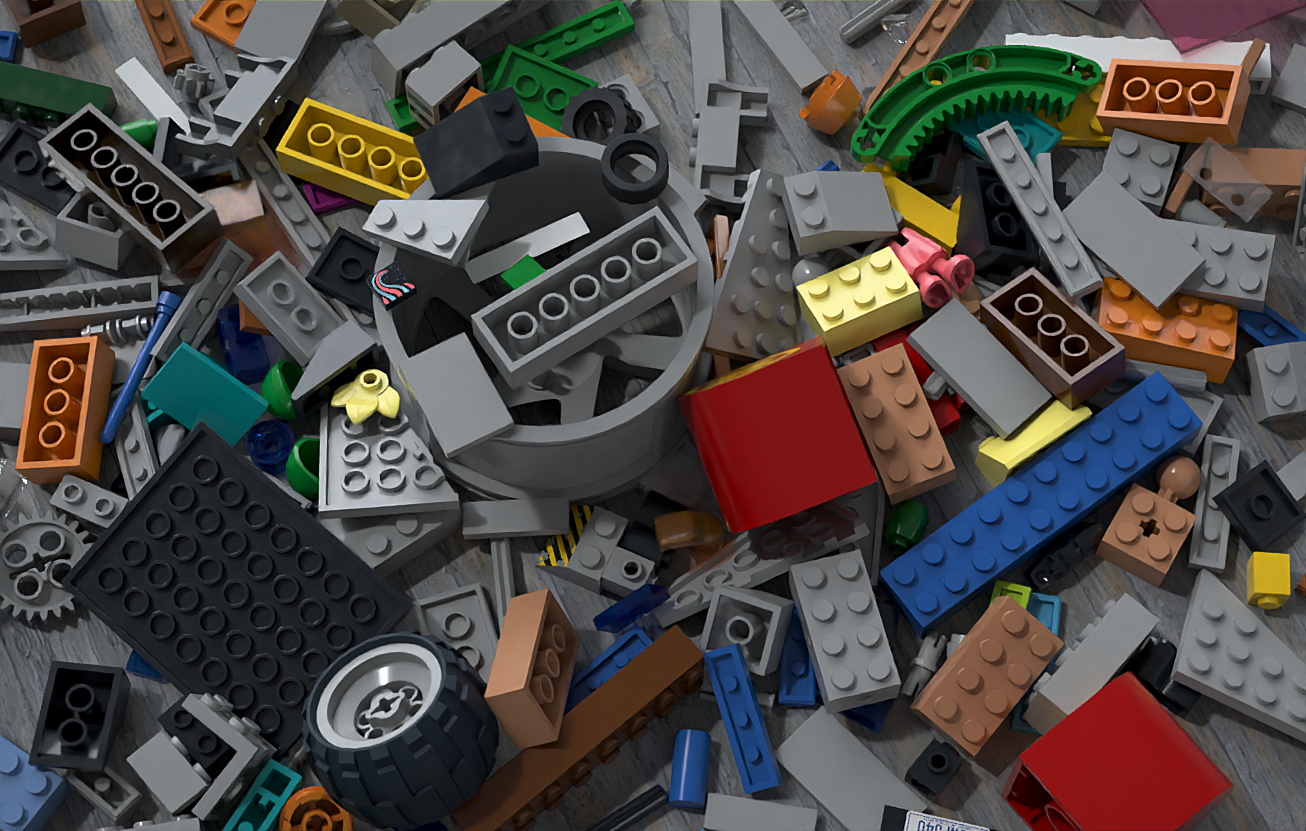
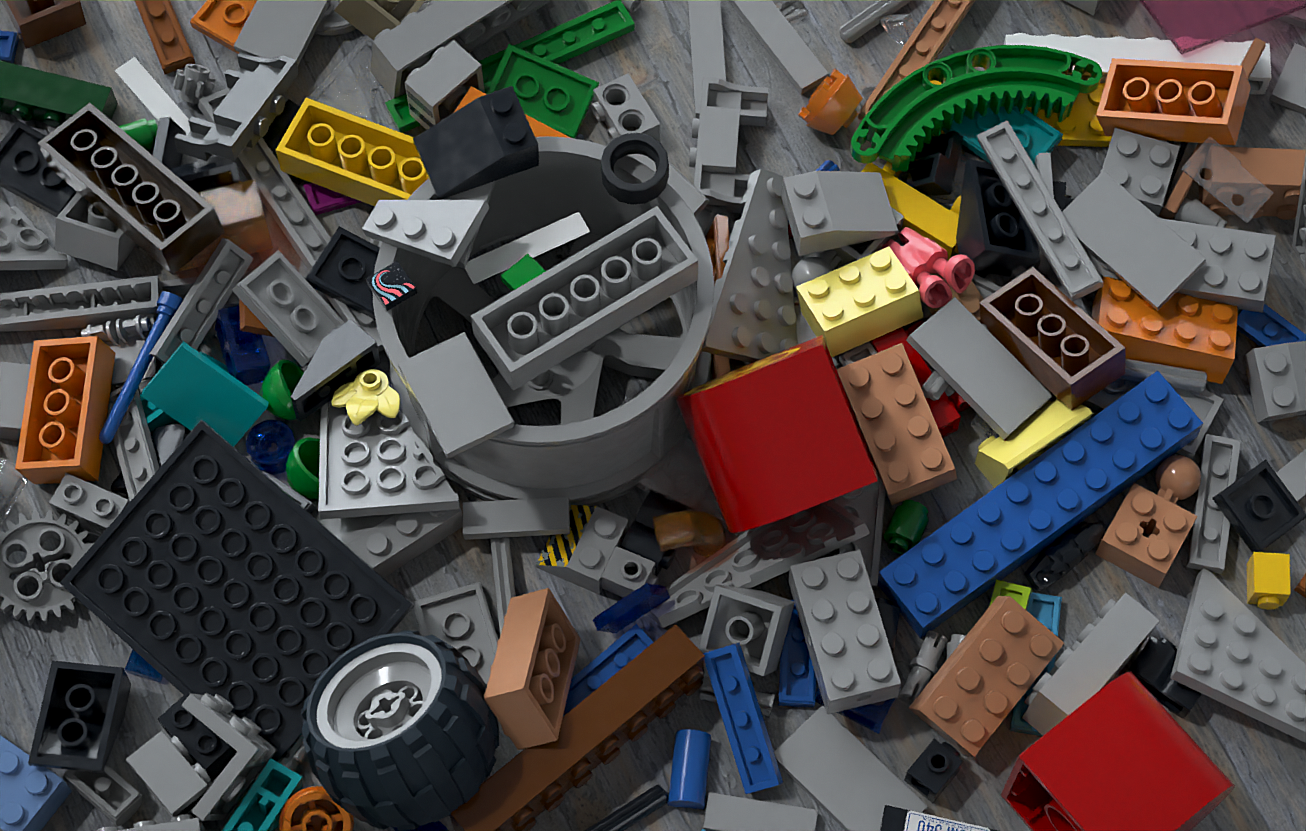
(598, 99): black tyre -> none

